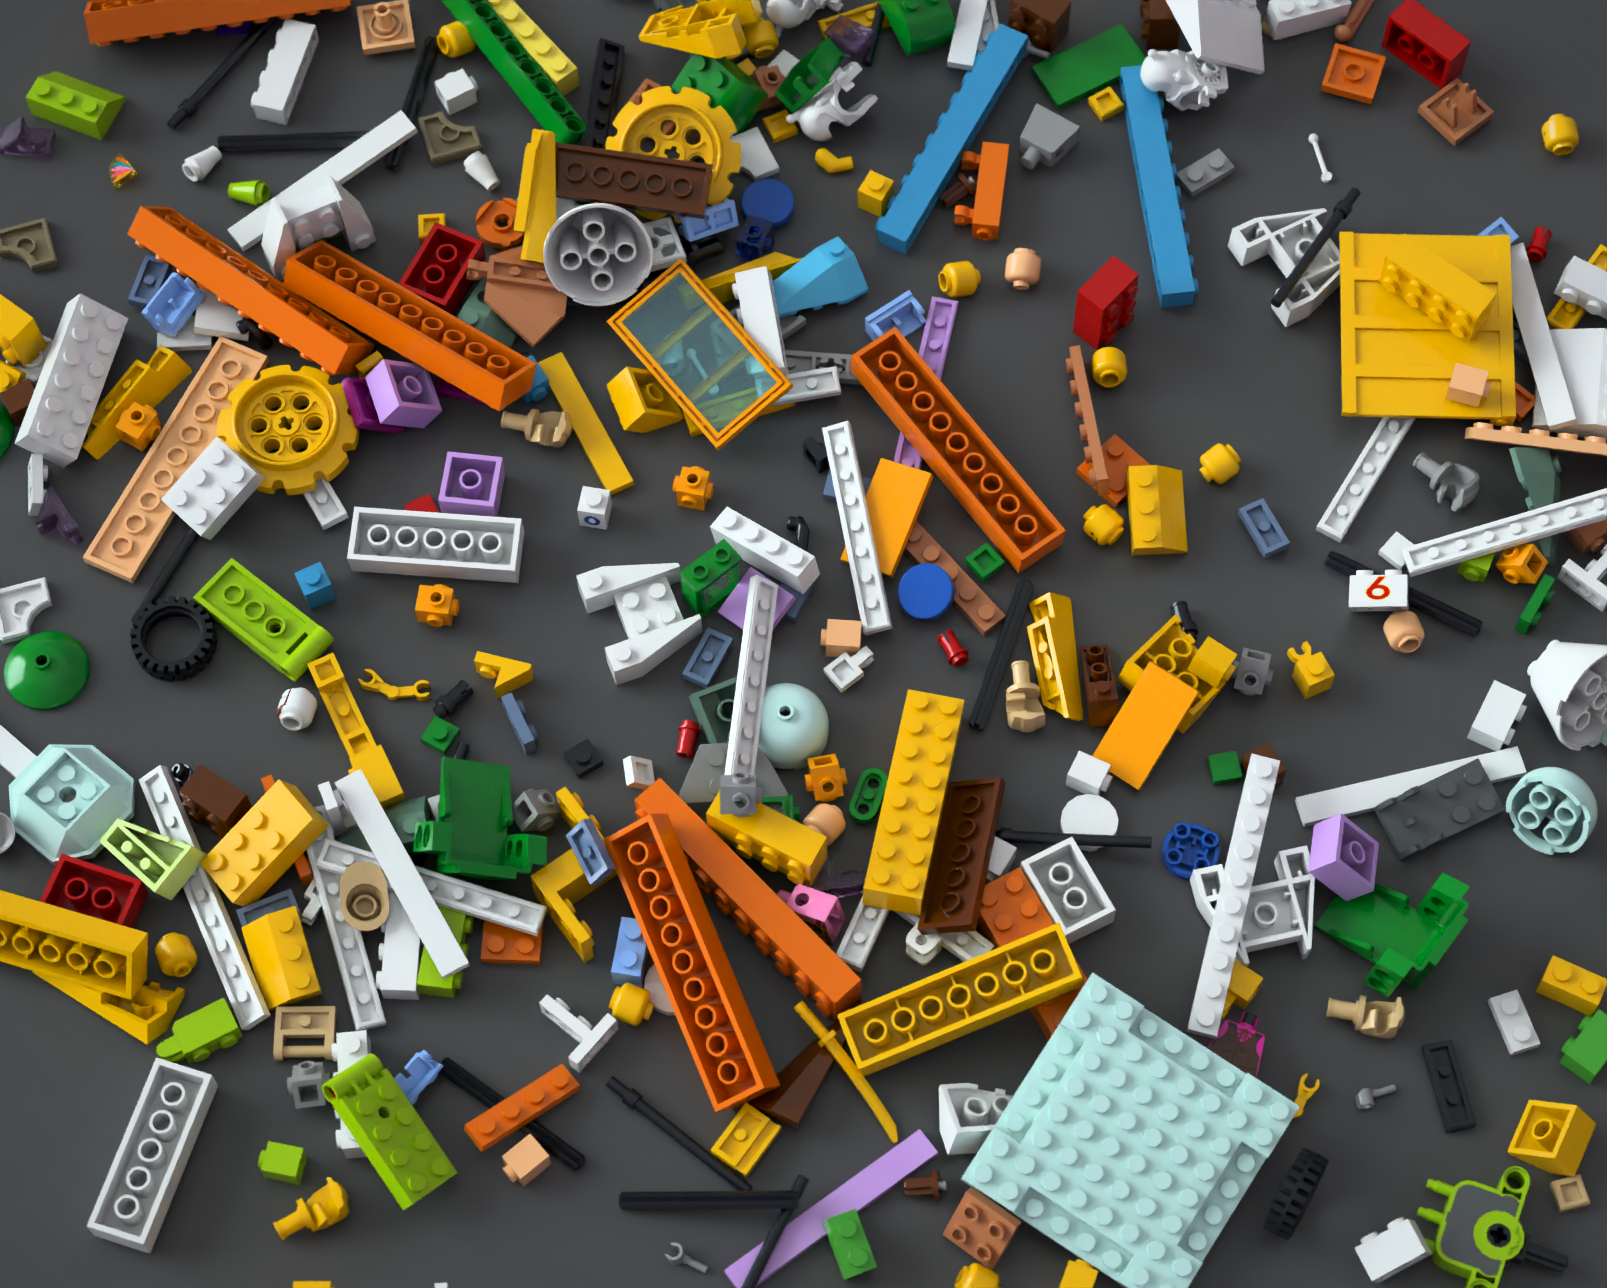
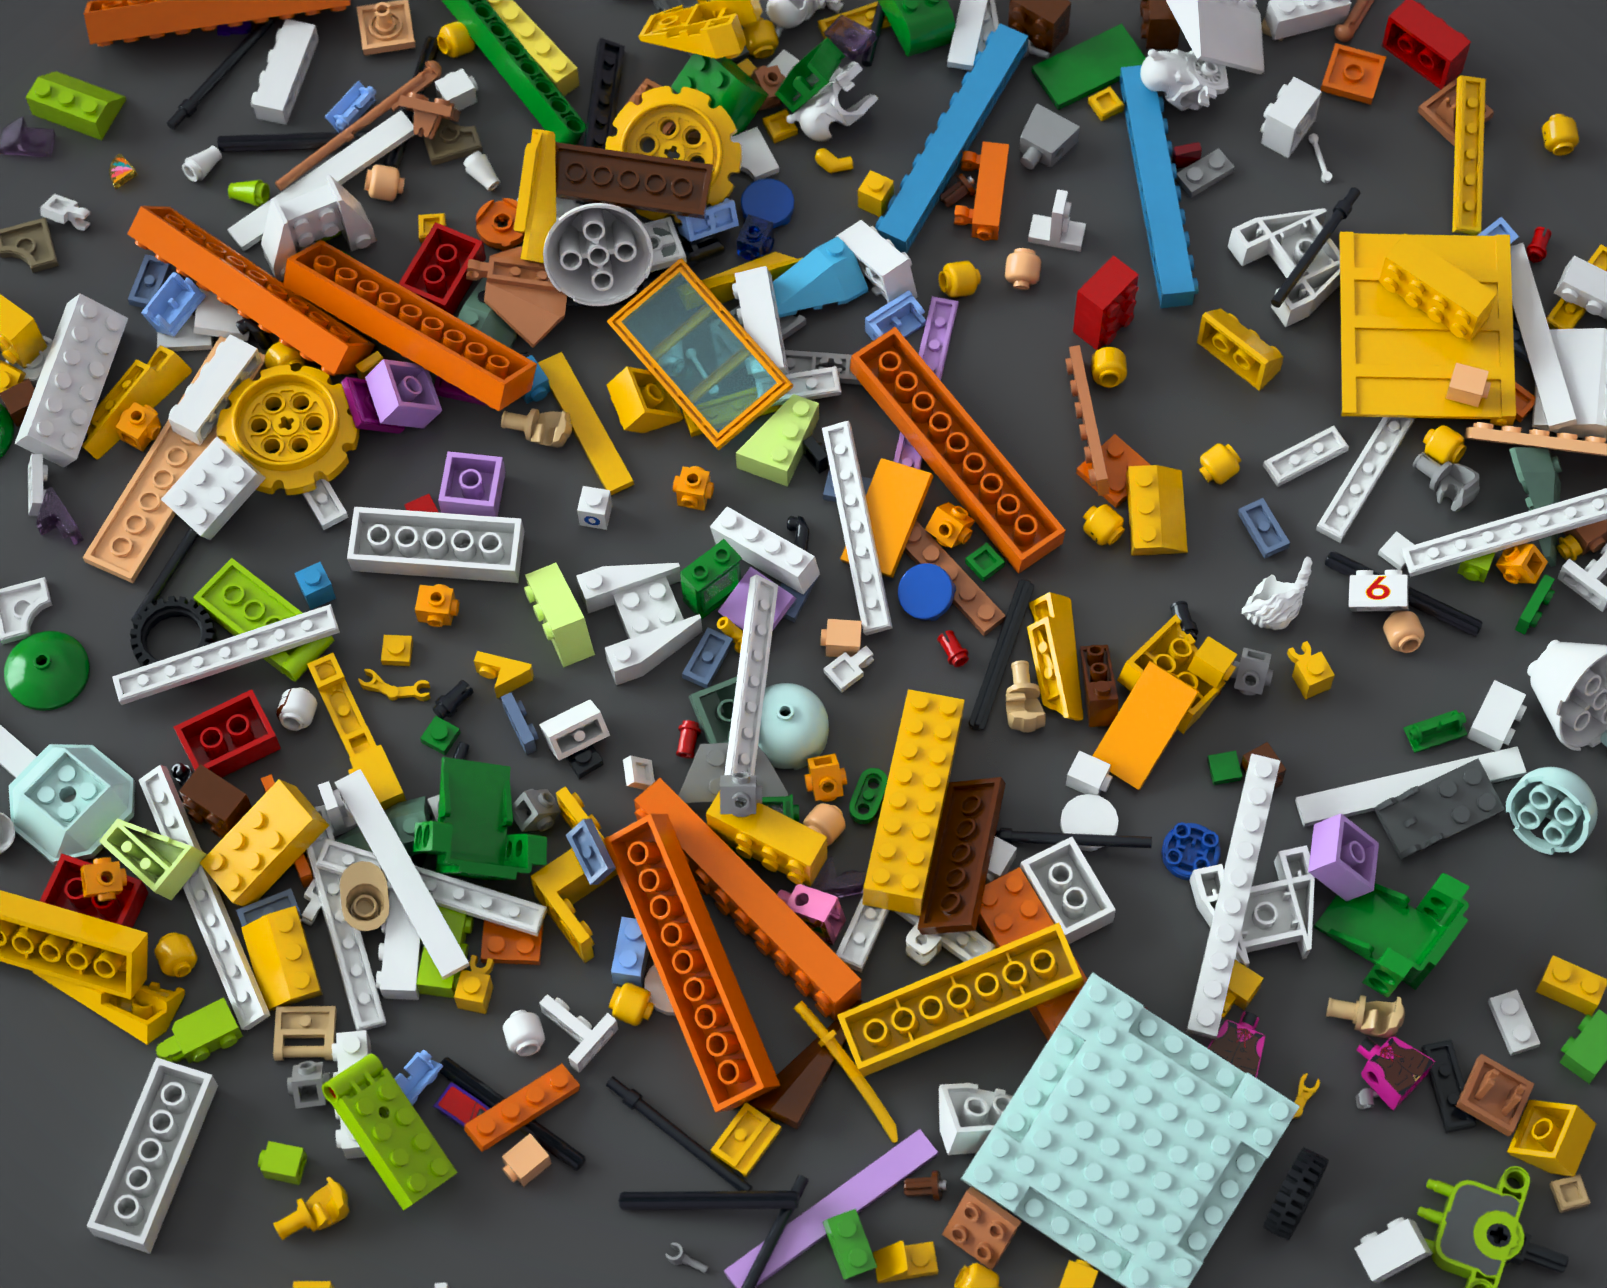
(64, 209): none -> white plate
(93, 884): none -> light orange brick
(209, 394): none -> white brick
(225, 654): none -> white tile
(228, 735): none -> red brick
(280, 354): none -> yellow head
(351, 106): none -> light blue hinge
(383, 182): none -> light nougat head
(397, 650): none -> yellow plate
(415, 85): none -> nougat bar
(428, 114): none -> nougat plate
(459, 1105): none -> red slope
(475, 987): none -> yellow brick
(524, 1033): none -> white head
(560, 614): none -> yellowish green wedge
(574, 729): none -> white brick
(732, 631): none -> yellow arm
(779, 443): none -> yellowish green wedge
(880, 261): none -> white wedge
(905, 1262): none -> yellow slope
(950, 525): none -> light orange brick
(1058, 229): none -> white bracket
(1186, 154): none -> dark red tile
(1239, 348): none -> yellow slope
(1275, 602): none -> white hair
(1290, 116): none -> white brick
(1305, 456): none -> white tile
(1393, 1069): none -> torso
(1436, 730): none -> green hinge
(1444, 445): none -> yellow head
(1469, 155): none -> yellow tile
(1495, 1095): none -> nougat plate
(1569, 547): none -> yellow plate

